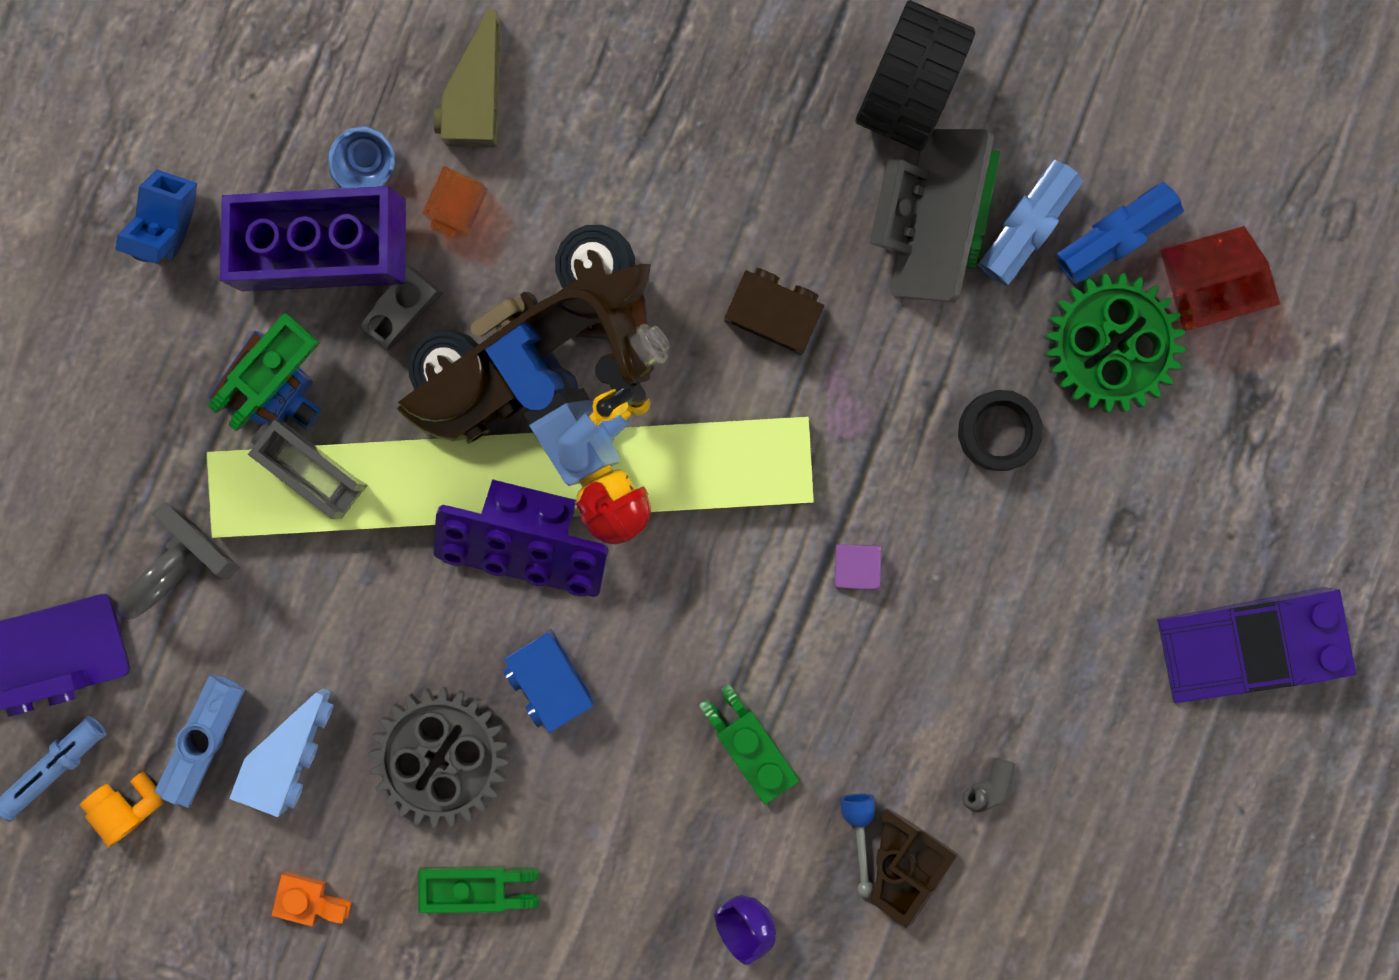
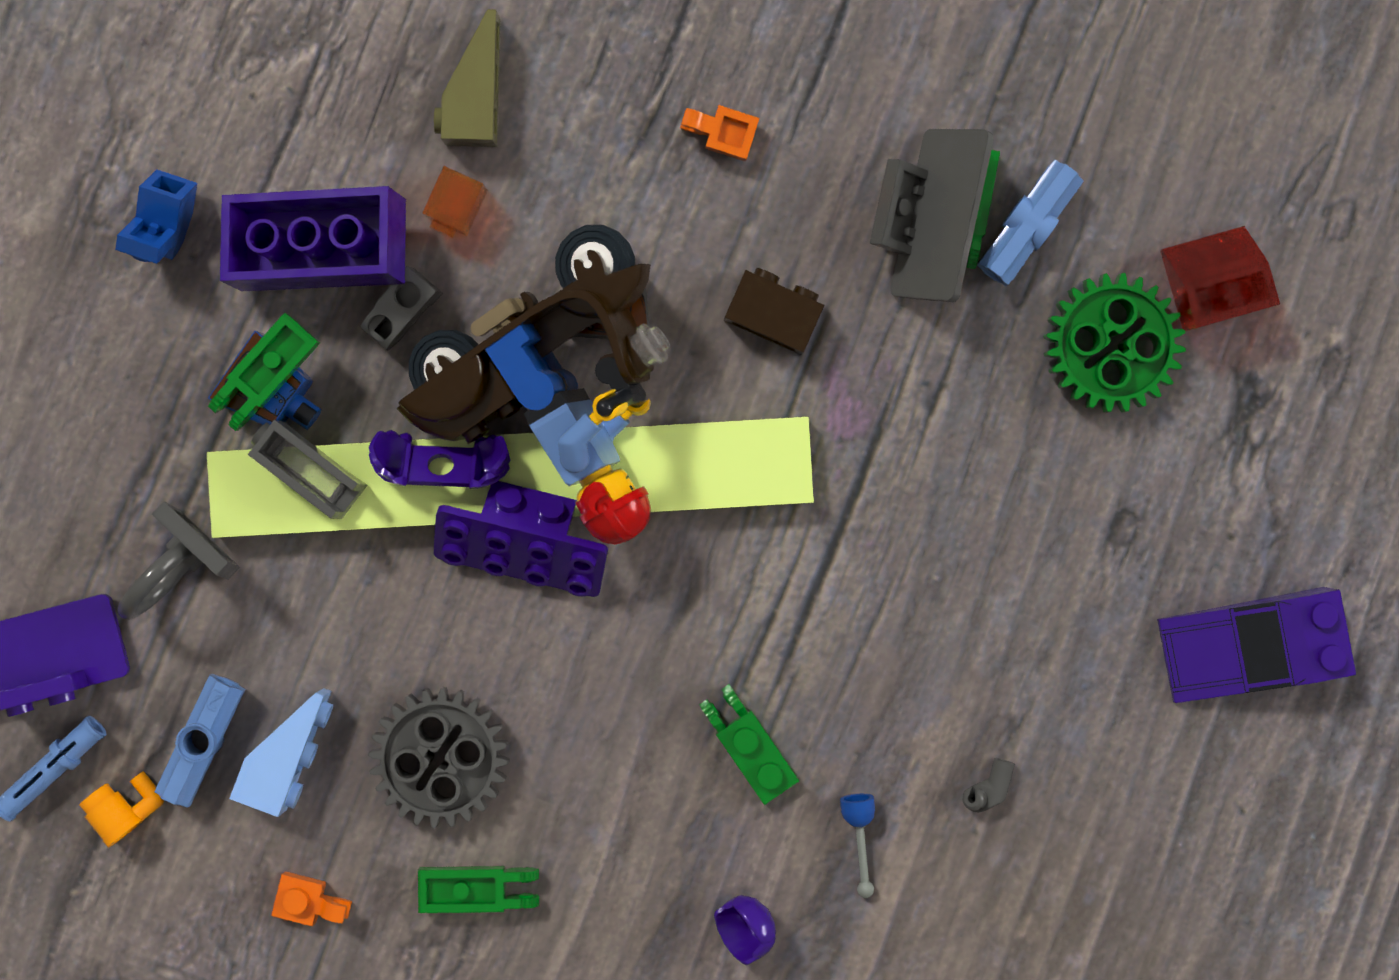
(361, 158): medium blue hair -> none
(406, 464): none -> dark purple piece
(548, 682): blue brick -> none
(728, 131): none -> orange plate
(858, 566): medium lavender slope -> none
(908, 868): dark brown slope -> none
(915, 75): black tyre -> none
(1031, 420): black tyre -> none
(1119, 233): blue piece -> none

